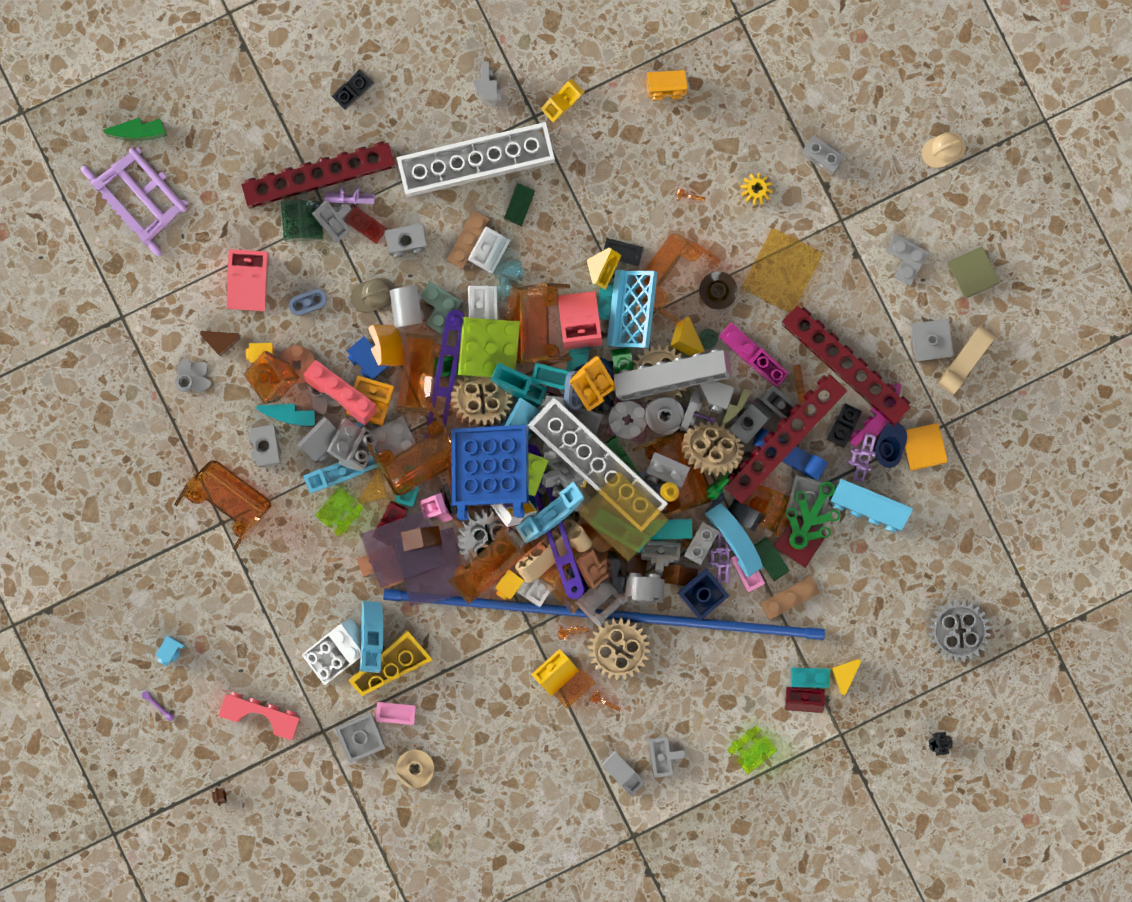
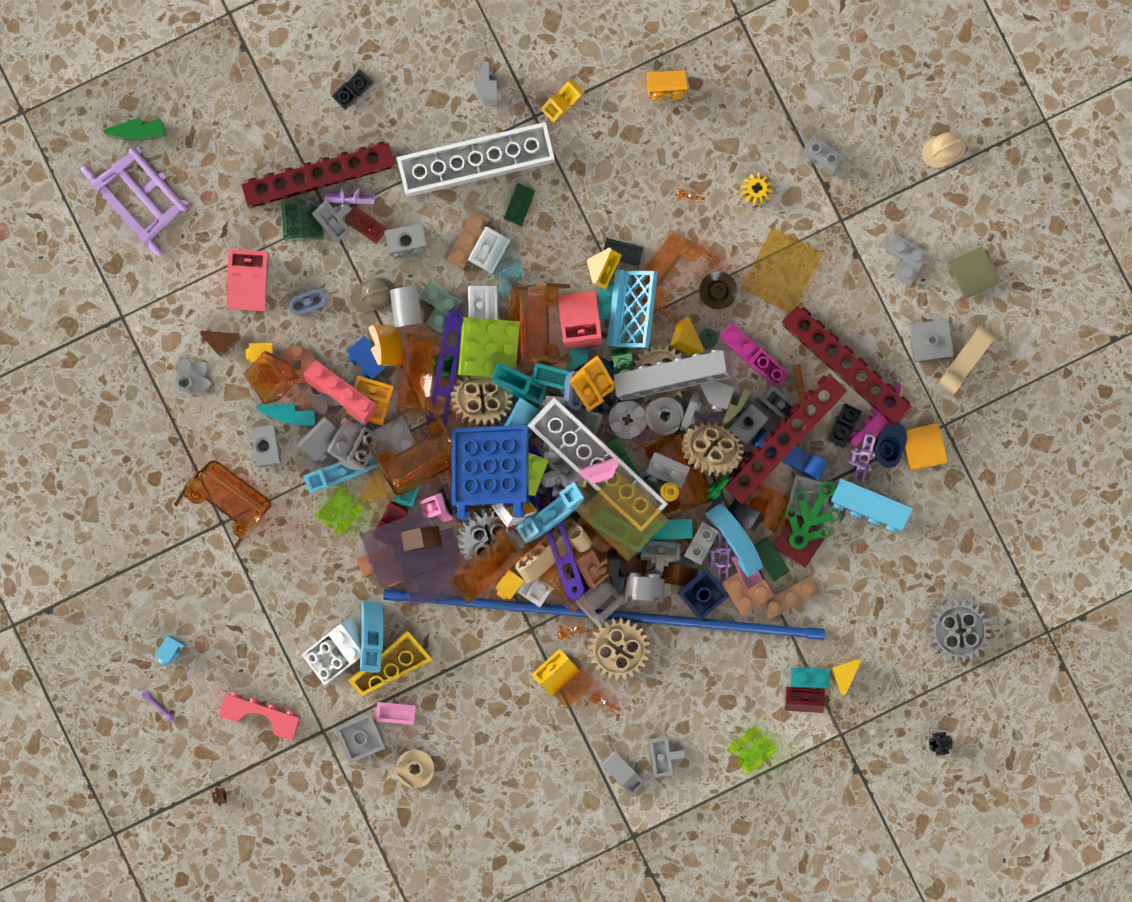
(600, 471): none -> bright pink slope
(744, 597): none -> nougat plate

